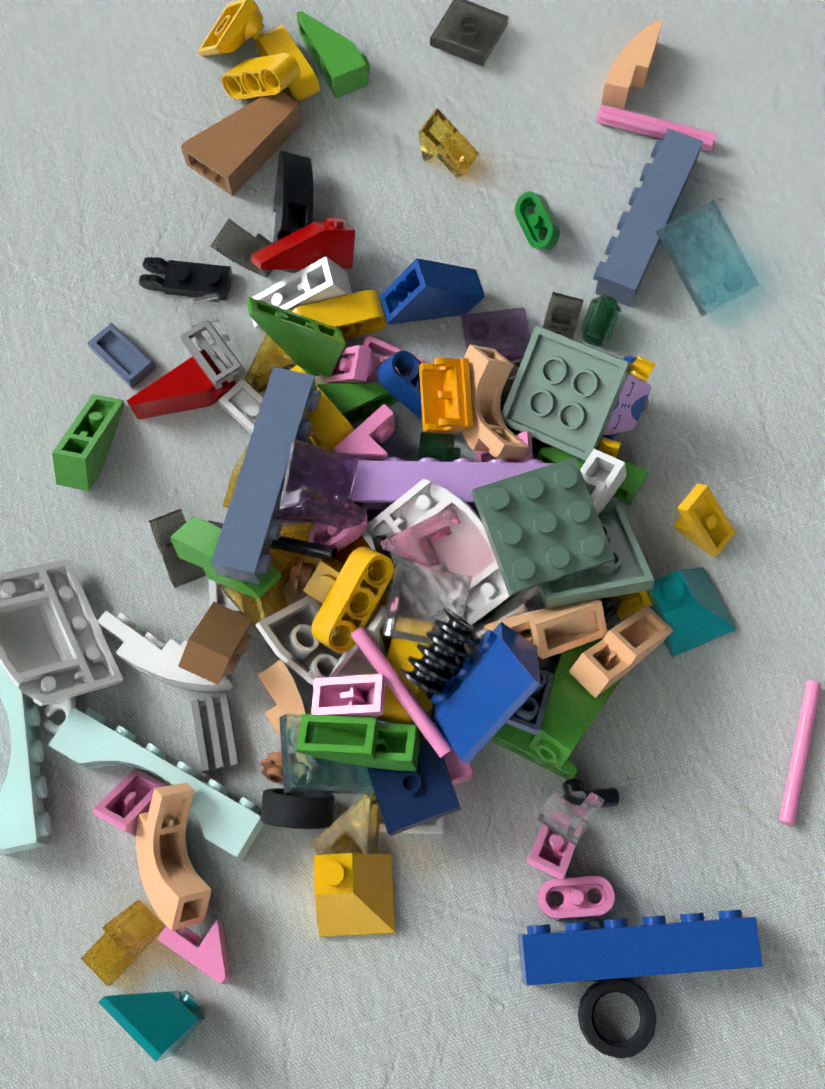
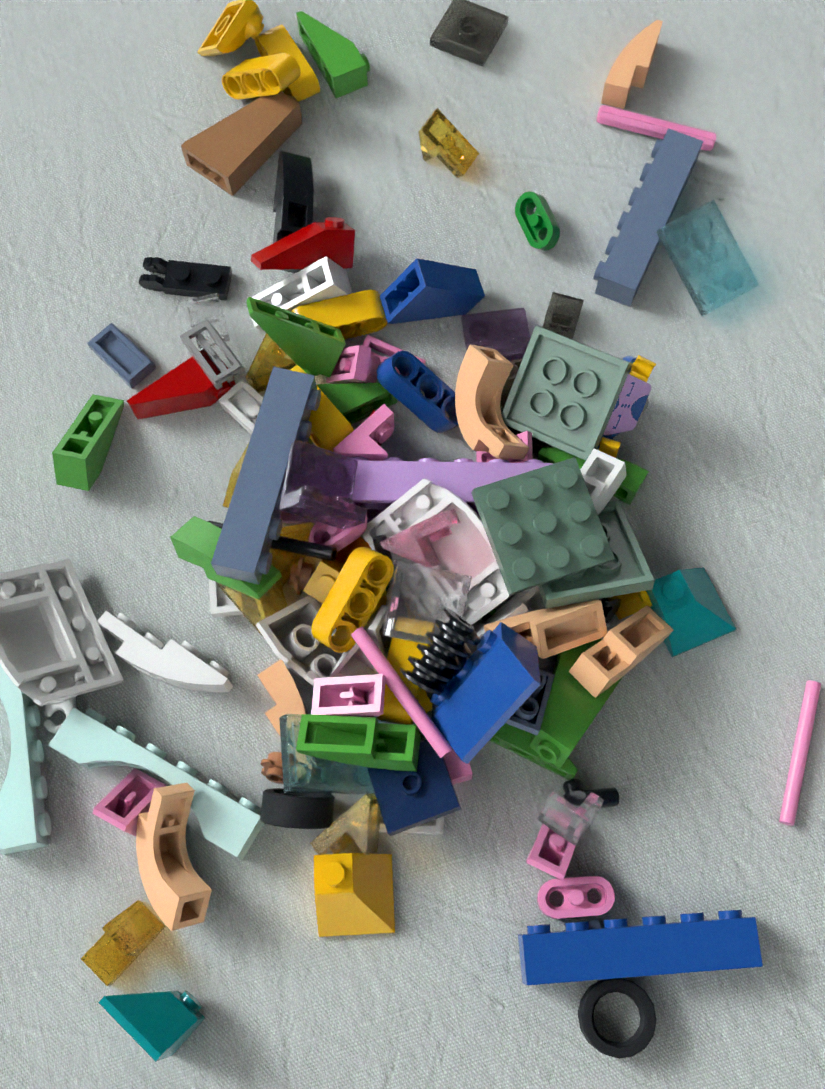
(179, 570): clear smoke slope -> none
(209, 956): bright pink slope -> none
(210, 703): light grey tile -> none
(215, 643): medium nougat brick -> none
(239, 245): clear smoke slope -> none
(438, 446): clear green brick -> none
(446, 395): light orange hinge -> none
(600, 320): clear green brick -> none
(704, 521): yellow slope -> none

